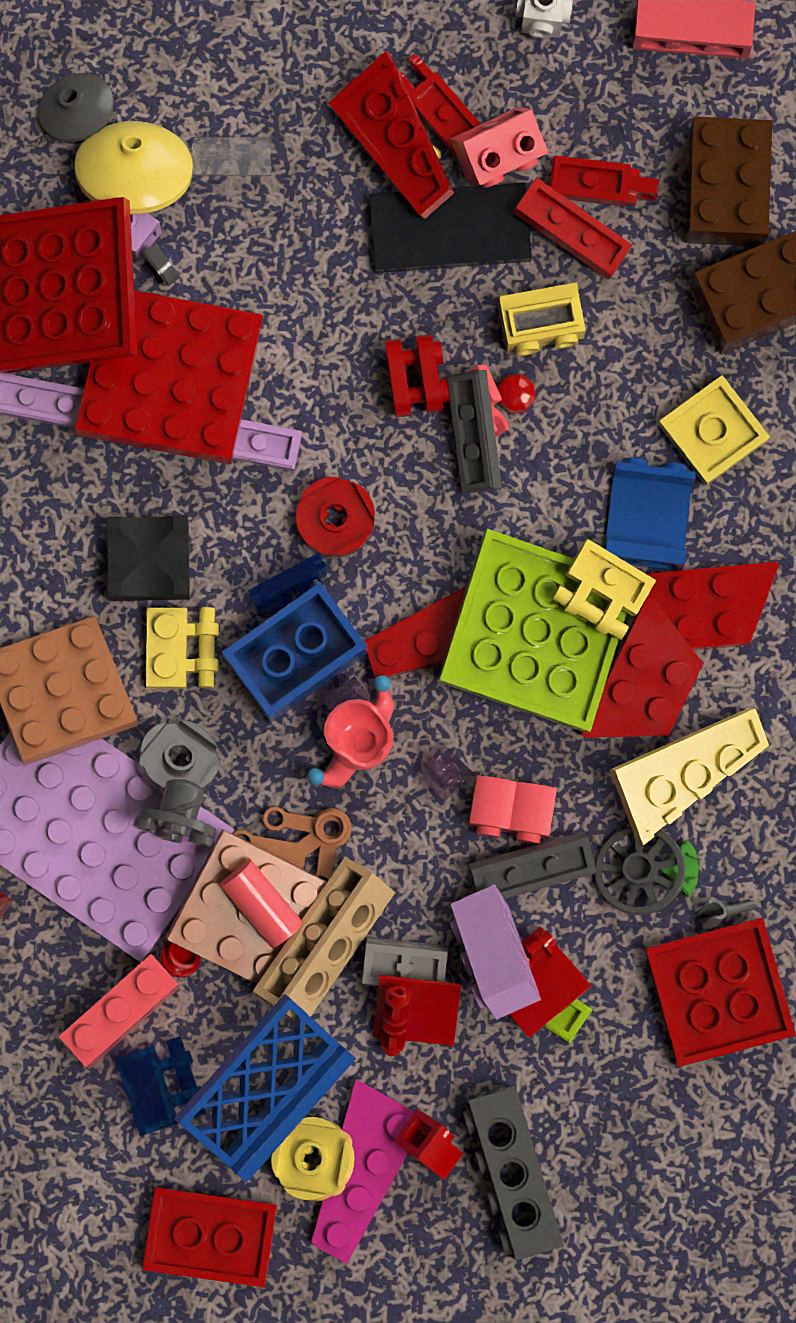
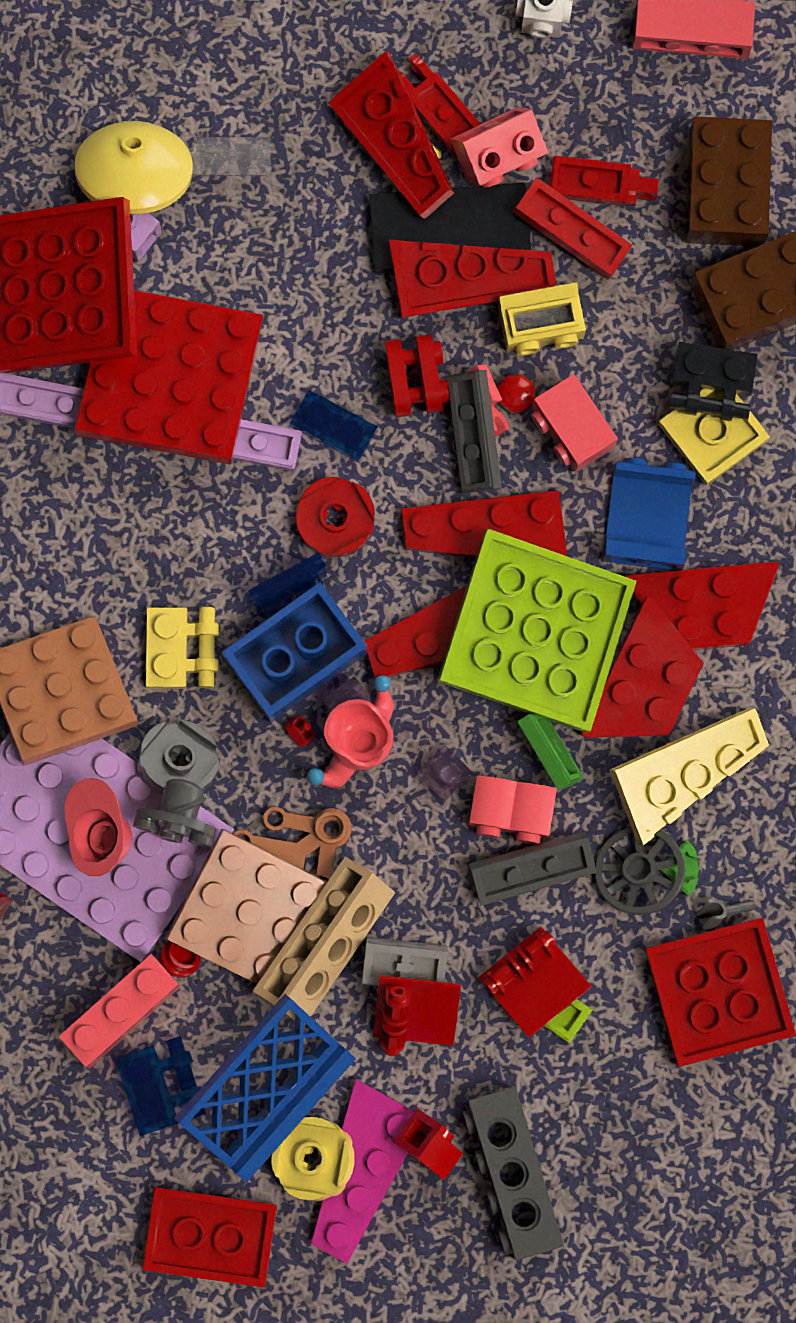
(83, 116): dark grey dish -> none
(95, 827): none -> coral piece
(148, 558): black brick -> none
(160, 265): dark grey tile -> none
(261, 903): coral brick -> none
(300, 730): none -> red rock
(333, 426): none -> clear blue plate
(459, 276): none -> red wing
(459, 526): none -> red wing
(493, 952): lavender brick -> none
(551, 751): none -> bright green tile
(573, 424): none -> coral brick
(610, 579): light yellow plate -> none
(713, 370): none -> black plate

